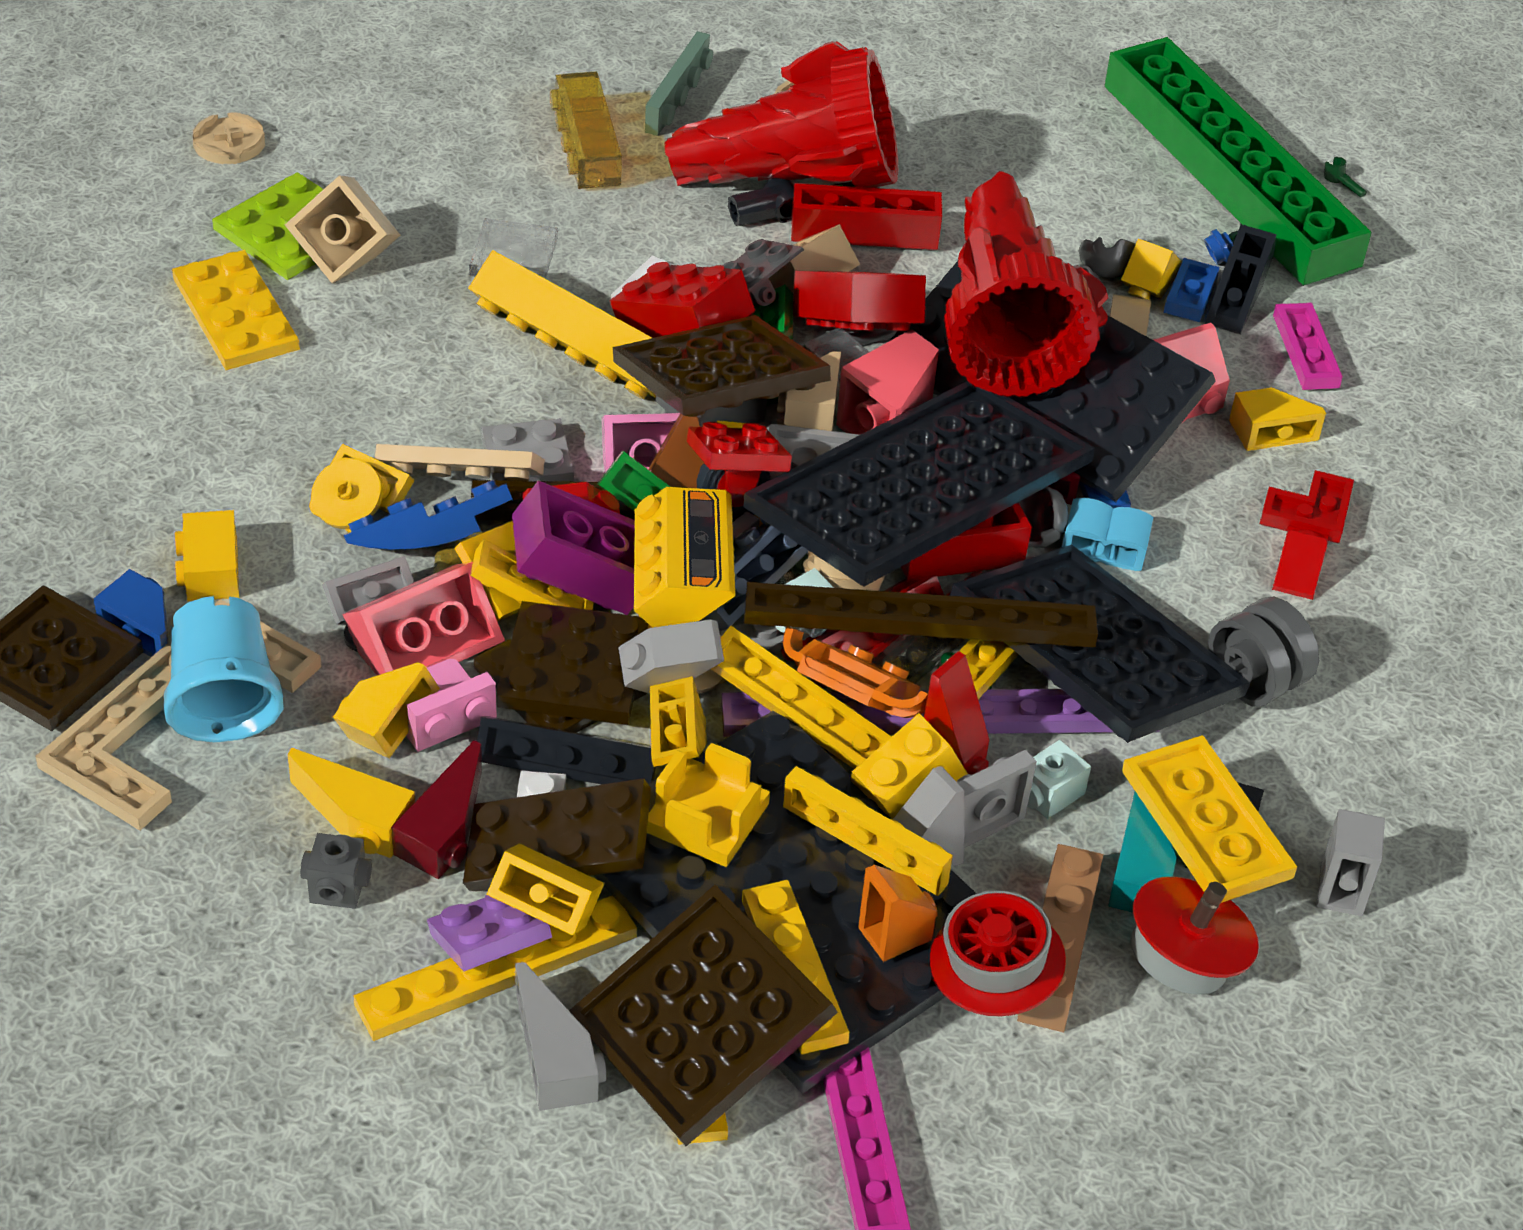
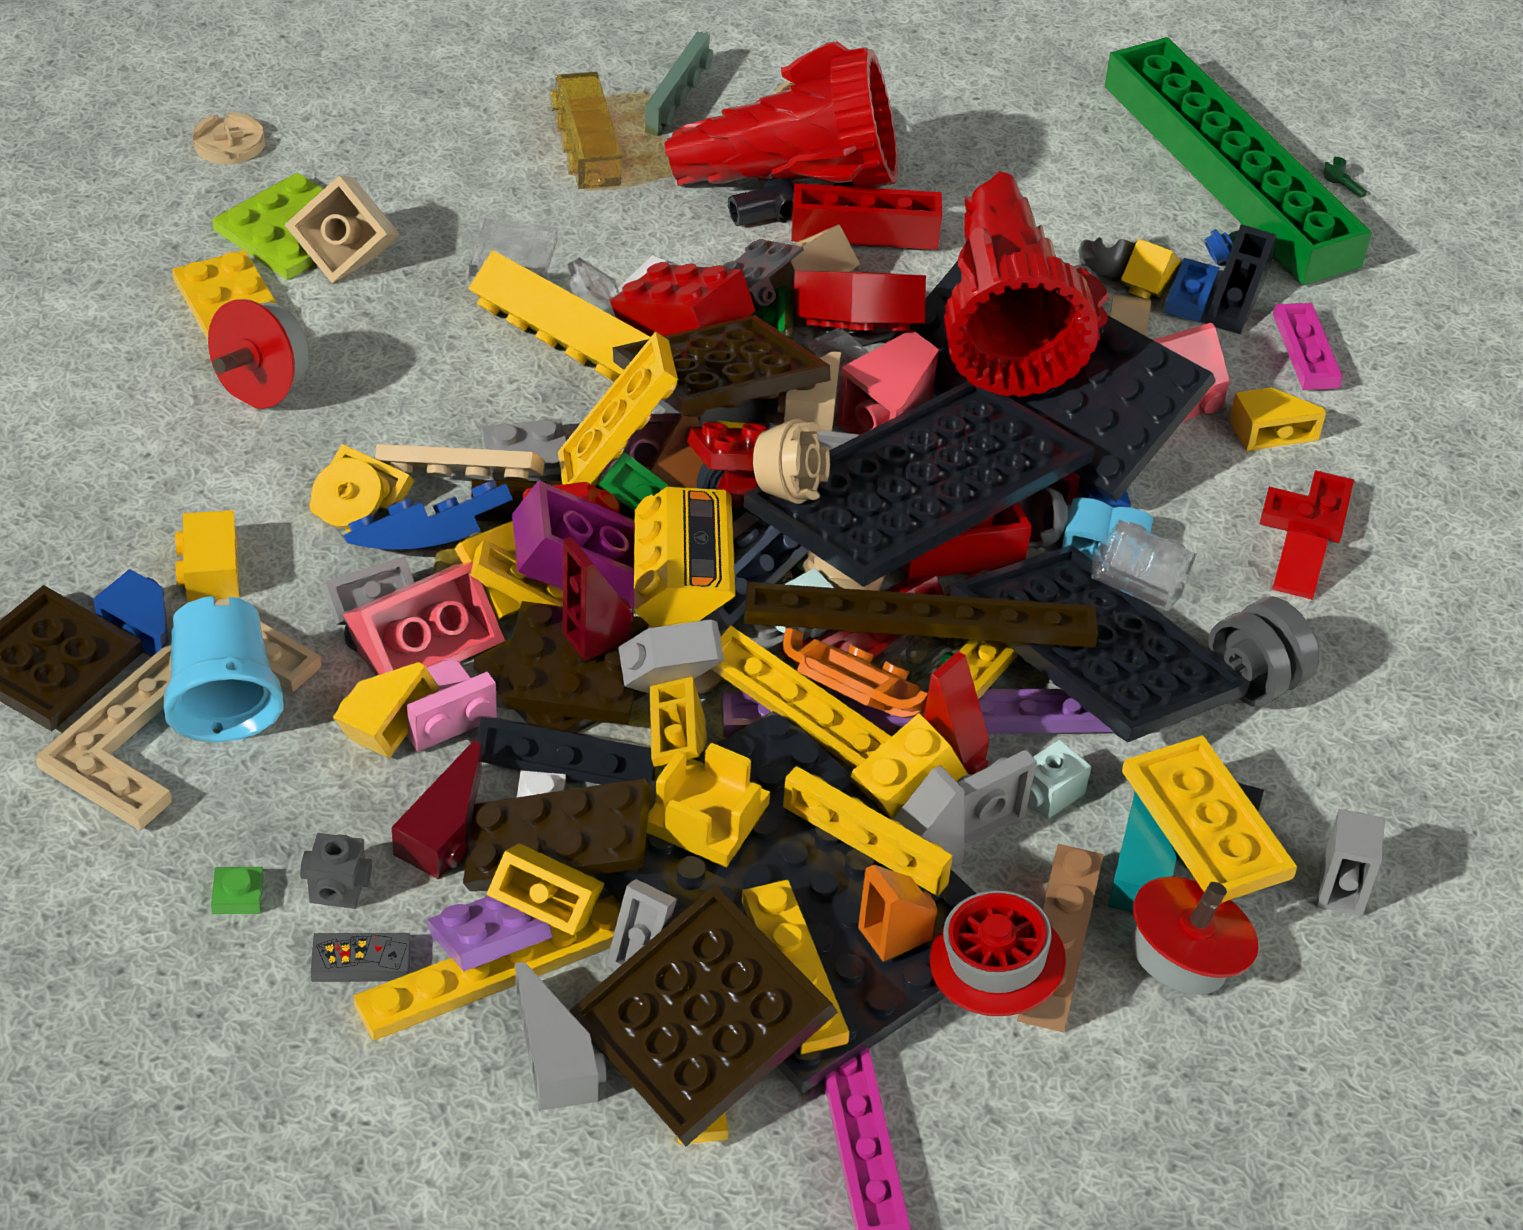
(237, 890): none -> bright green plate
(257, 351): none -> red piece
(351, 799): yellow slope -> none
(360, 957): none -> dark grey tile
(592, 285): none -> clear plate
(592, 610): none -> dark red slope
(619, 413): none -> yellow plate
(641, 918): none -> light grey plate
(791, 461): none -> tan cone
(1143, 564): none -> clear slope

